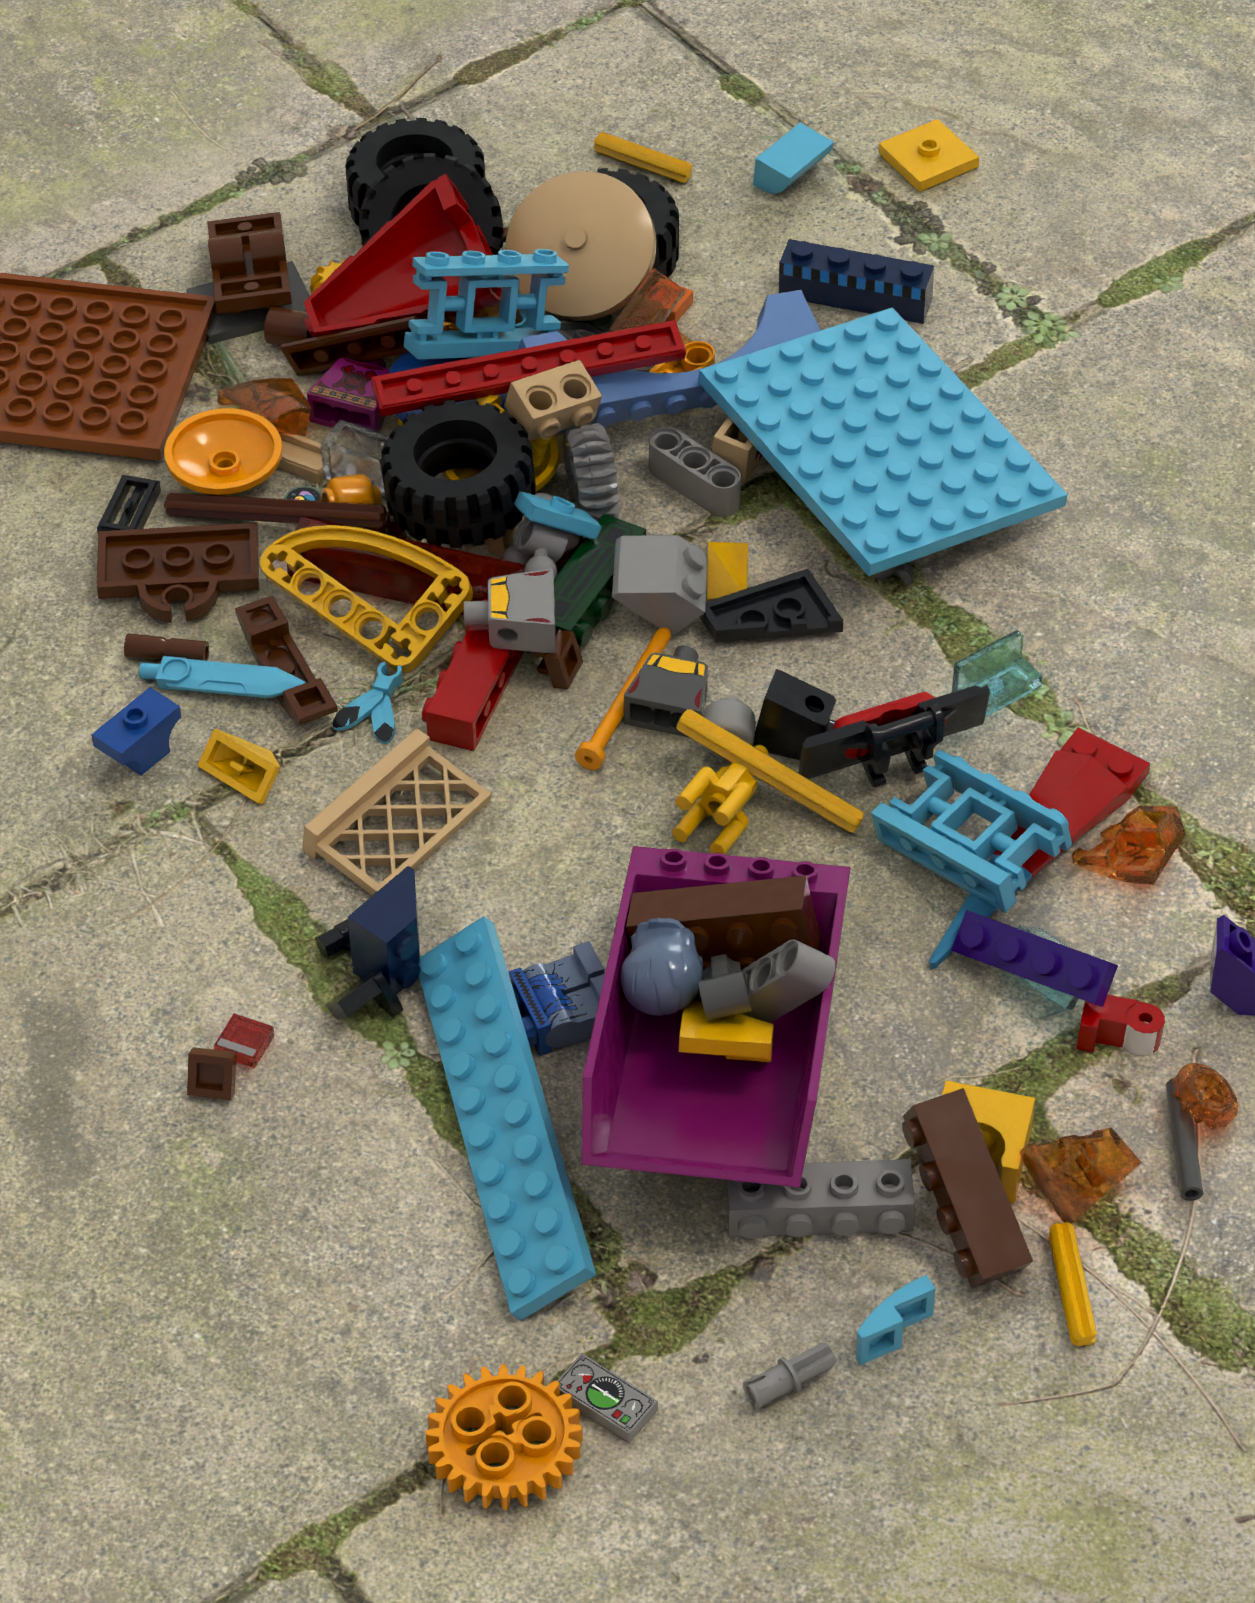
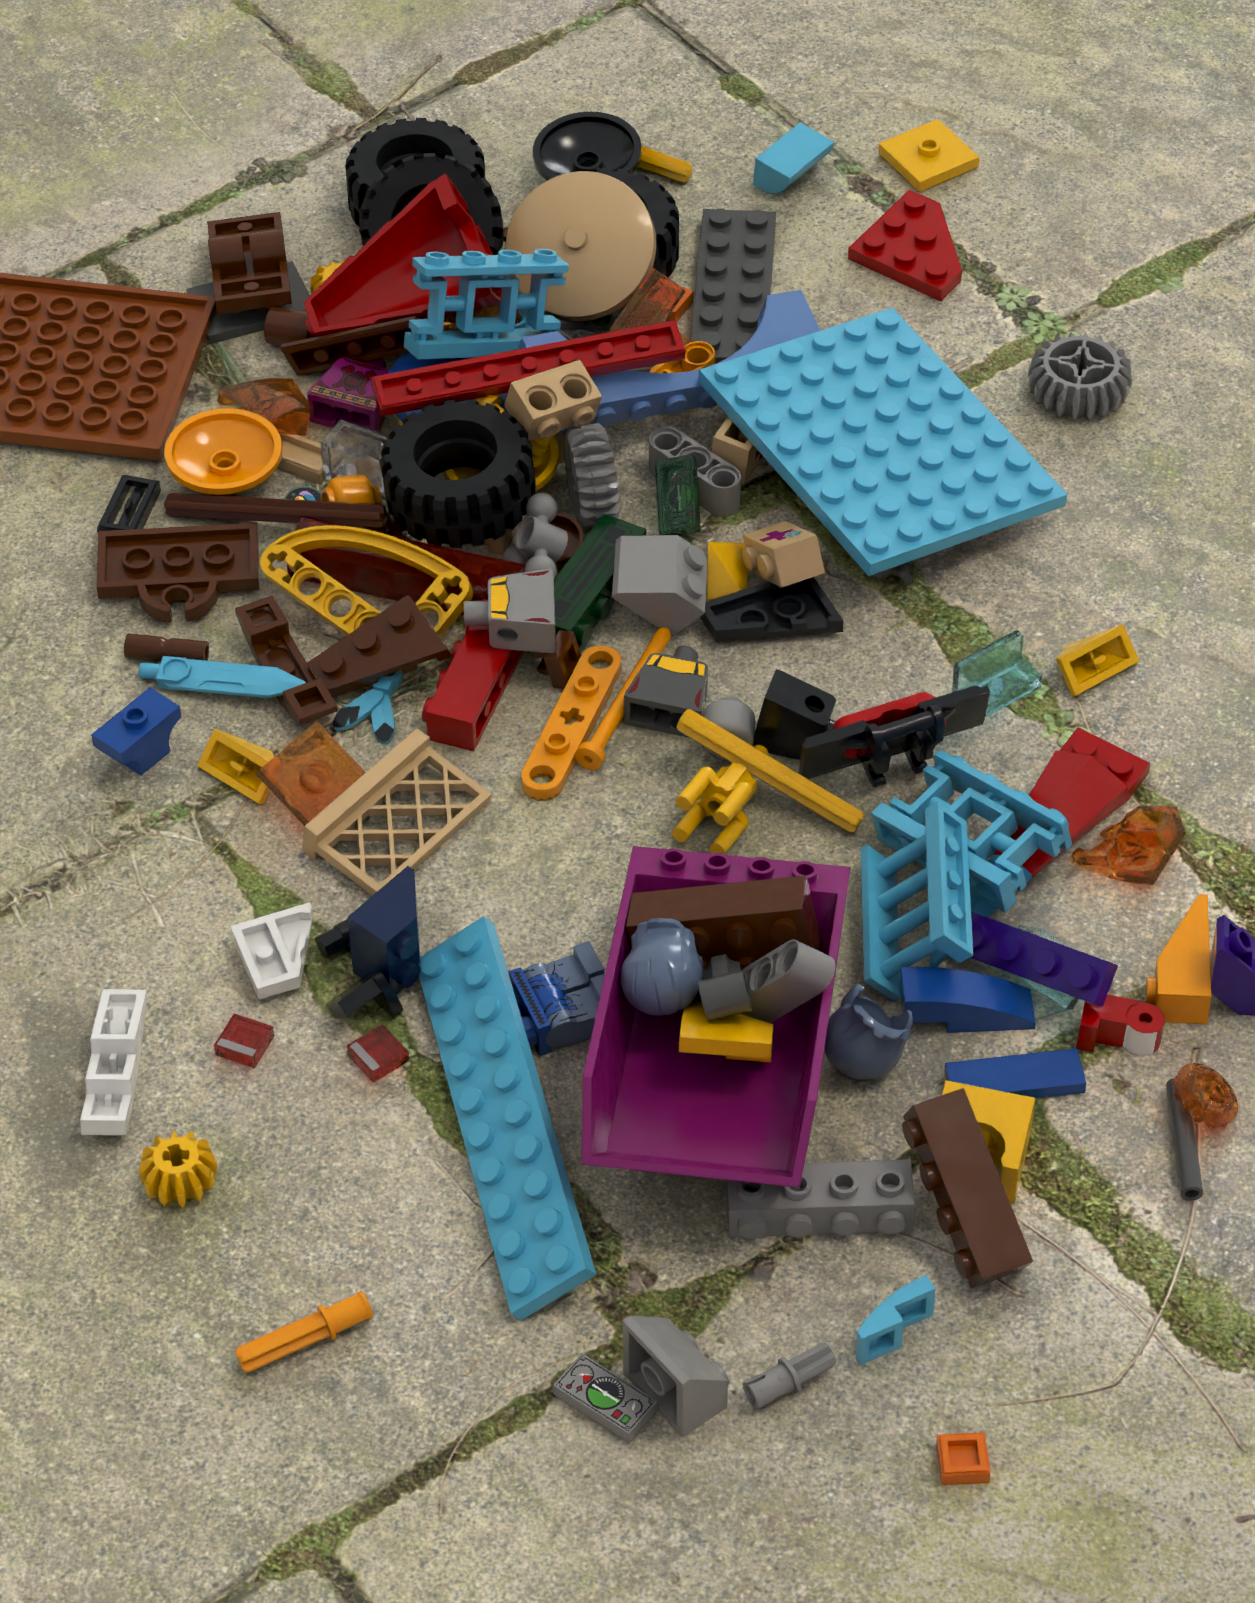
(113, 1062): none -> white slope
(177, 1168): none -> yellow gear
(211, 1073): reddish brown tile -> none
(275, 949): none -> white wing
(304, 1332): none -> light orange axle
(310, 773): none -> clear orange plate
(377, 1053): none -> clear red tile
(385, 644): none -> reddish brown wing
(504, 1436): light orange gear -> none
(558, 514): medium azure plate -> none
(580, 700): none -> light orange piece
(586, 143): none -> black dish
(673, 1372): none -> light grey slope
(678, 495): none -> clear green tile
(732, 277): none -> dark grey plate
(782, 554): none -> tan brick
(856, 280): dark blue brick -> none
(864, 1039): none -> sand blue hair
(911, 247): none -> red plate
(946, 908): none -> medium azure fence
(963, 1458): none -> orange tile
(965, 1000): none -> blue slope
(1023, 1074): none -> blue tile
(1072, 1284): yellow axle -> none
(1078, 1169): clear orange slope -> none
(1080, 376): none -> light grey gear
(1096, 658): none -> yellow slope
(1183, 970): none -> light orange slope

